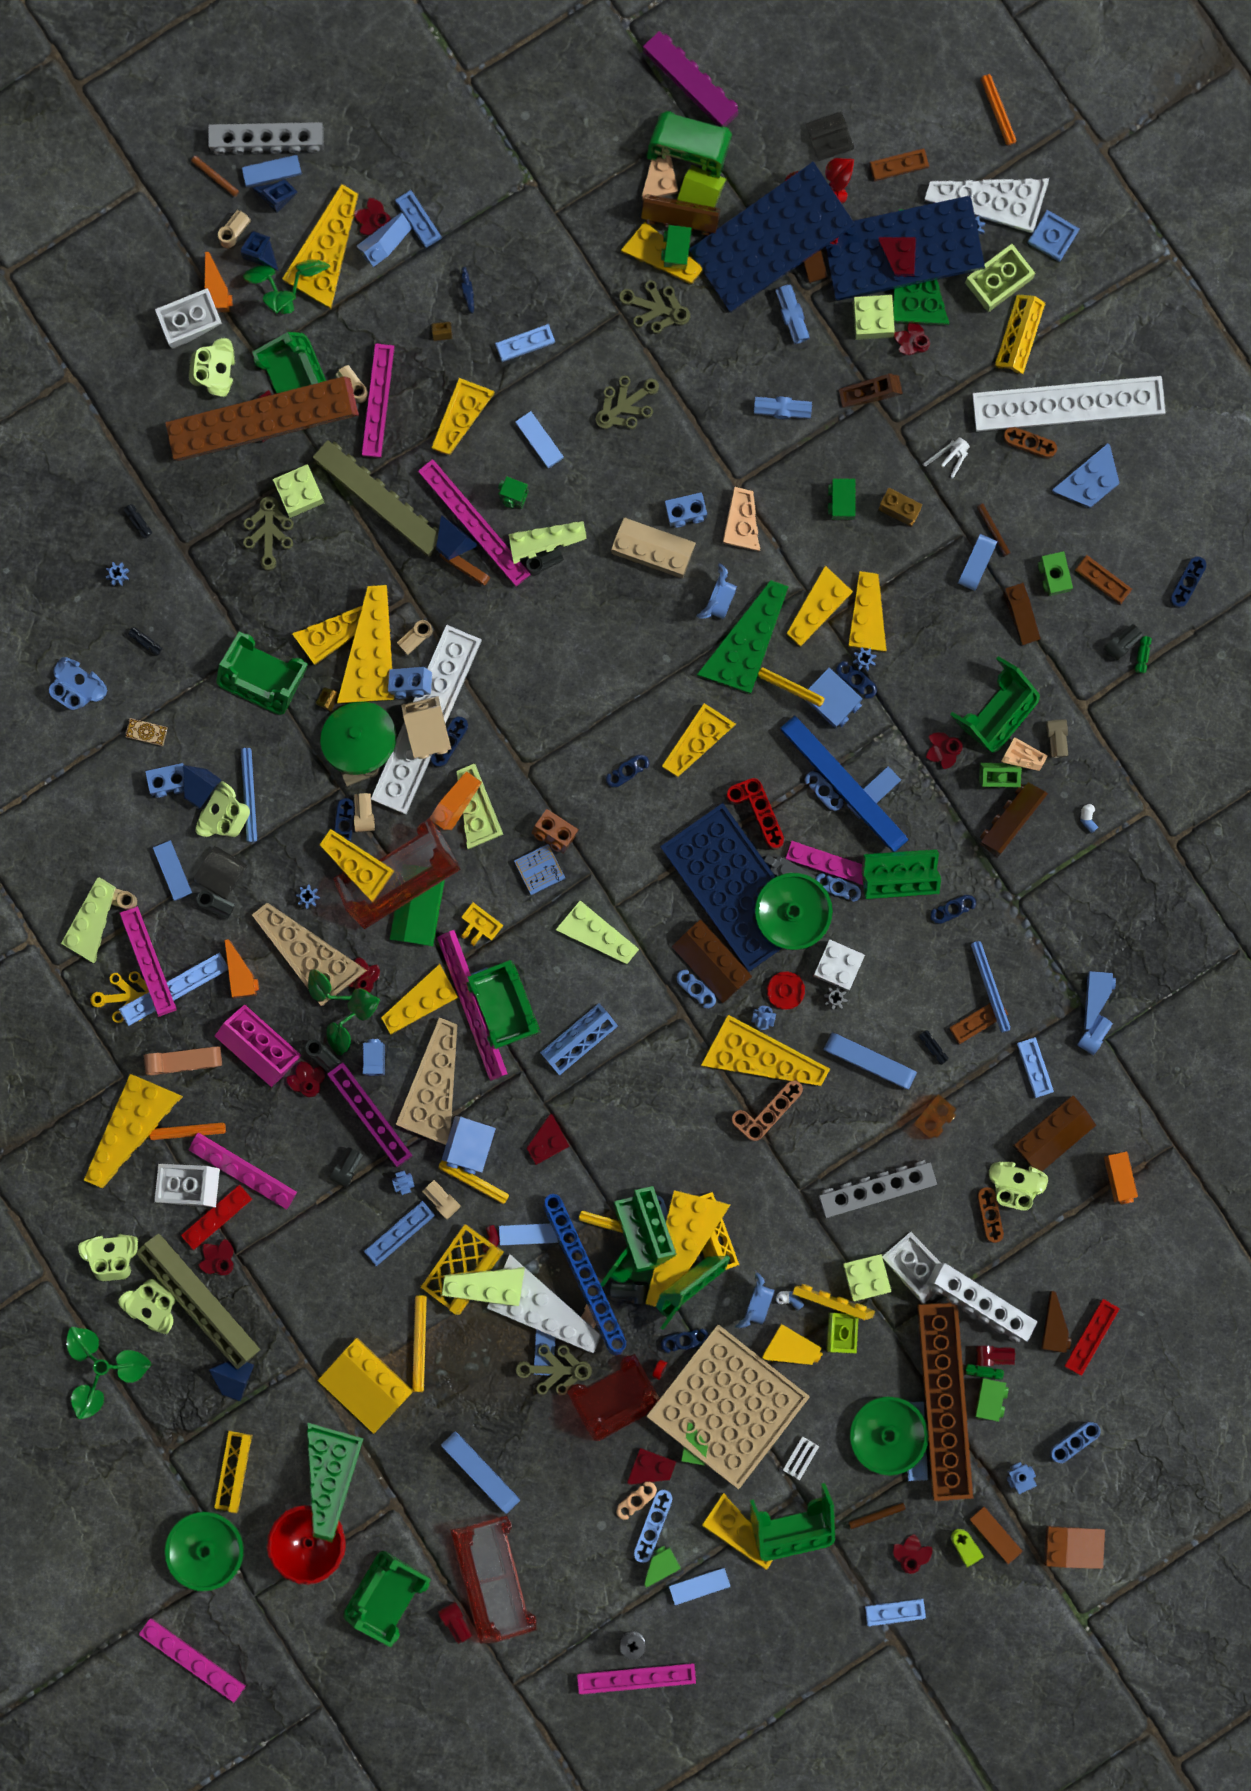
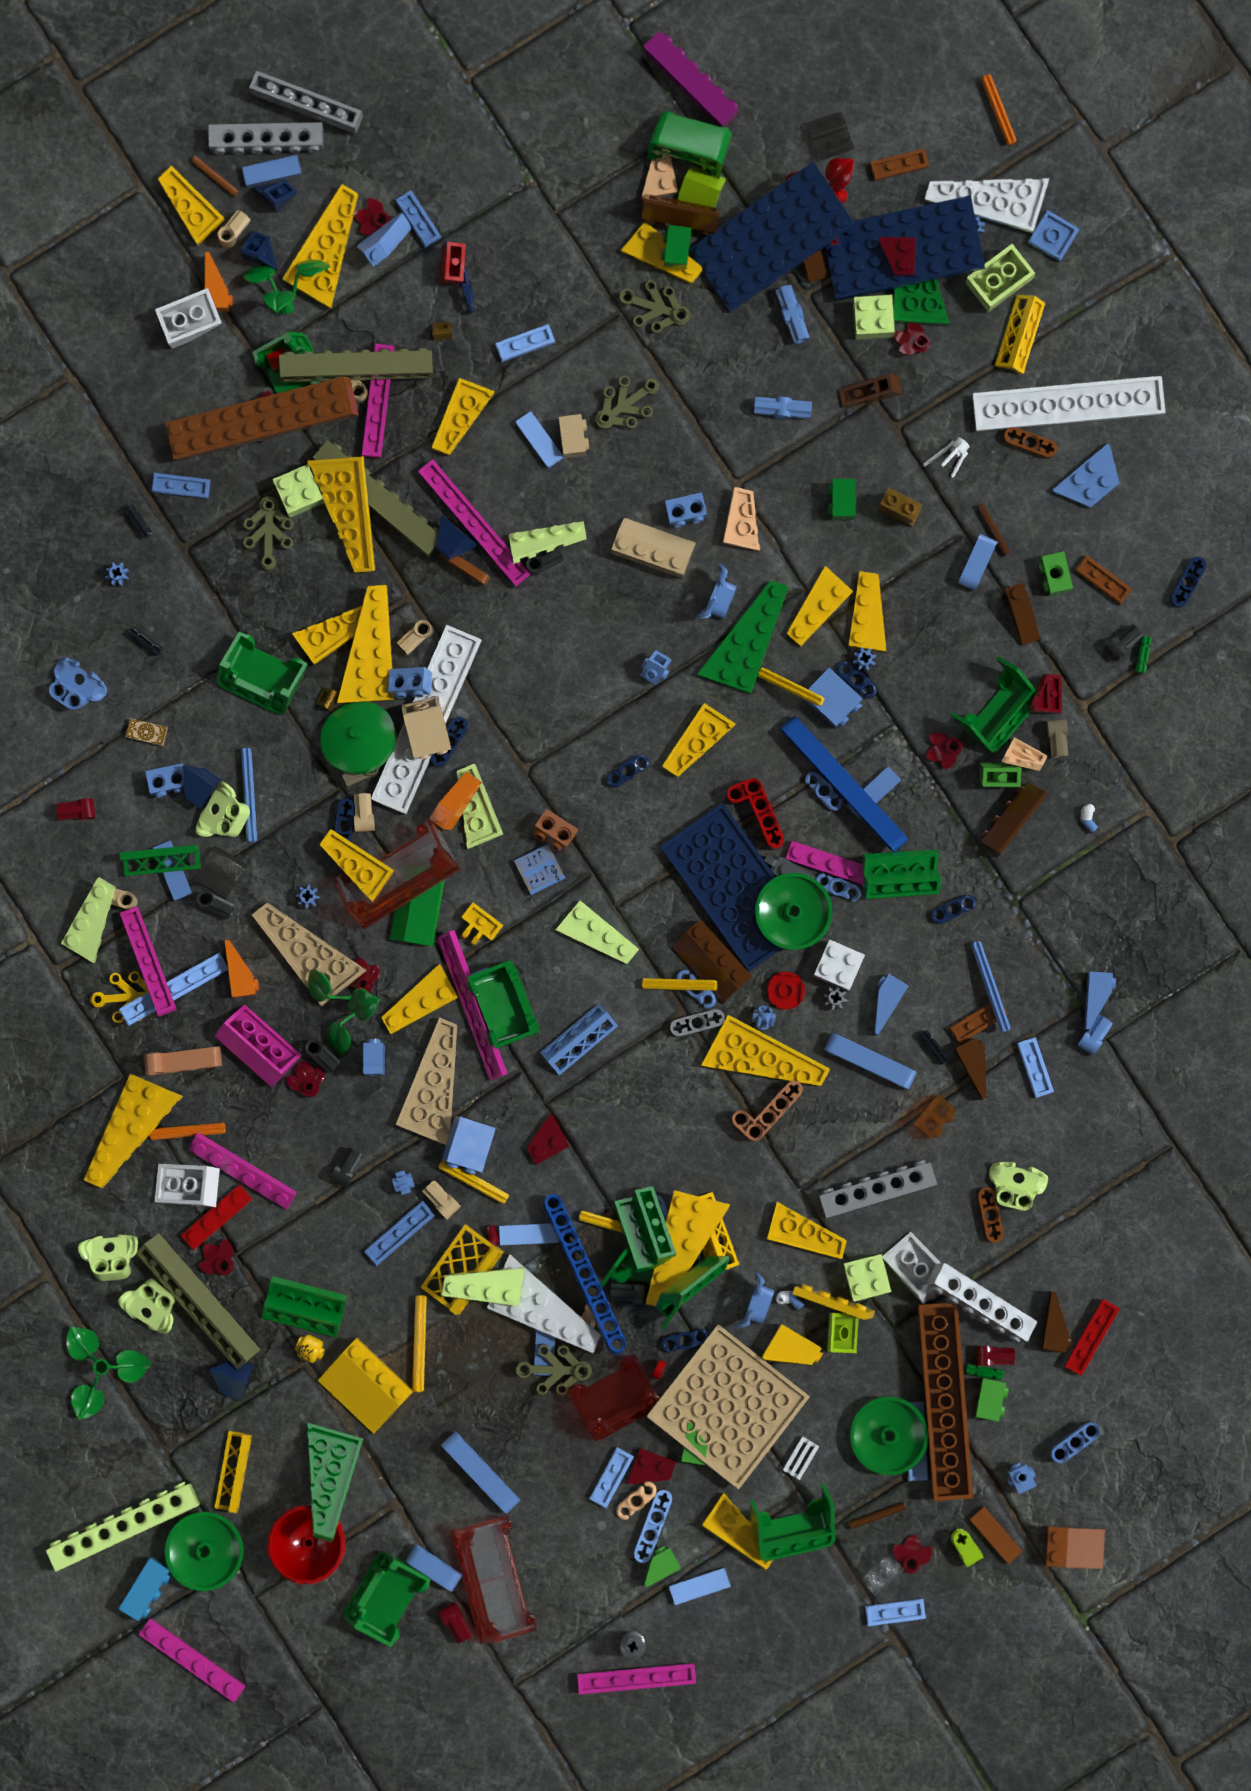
(61, 1560): none -> yellowish green brick
(82, 809): none -> dark red piece
(146, 1589): none -> dark azure brick
(159, 853): none -> green fence
(181, 486): none -> medium blue tile
(192, 207): none -> yellow wing
(219, 352): yellowish green piece -> none
(273, 359): none -> red slope
(304, 1307): none -> green slope
(306, 102): none -> light grey brick
(310, 1348): none -> yellow head
(346, 499): none -> yellow wing
(356, 366): none -> olive brick
(370, 1115): magenta brick -> none
(433, 1567): none -> medium blue beam
(452, 263): none -> red brick
(513, 492): green brick -> none
(572, 435): none -> tan brick
(611, 1477): none -> light blue tile
(655, 667): none -> medium blue brick
(679, 984): none -> yellow axle
(700, 1015): none -> light grey beam
(797, 1231): none -> yellow wing
(883, 1574): none -> clear hinge
(888, 996): none -> medium blue slope
(973, 1060): none -> reddish brown slope
(1048, 695): none -> dark red wing
(1055, 1134): reddish brown slope -> none
(1121, 1178): orange brick -> none

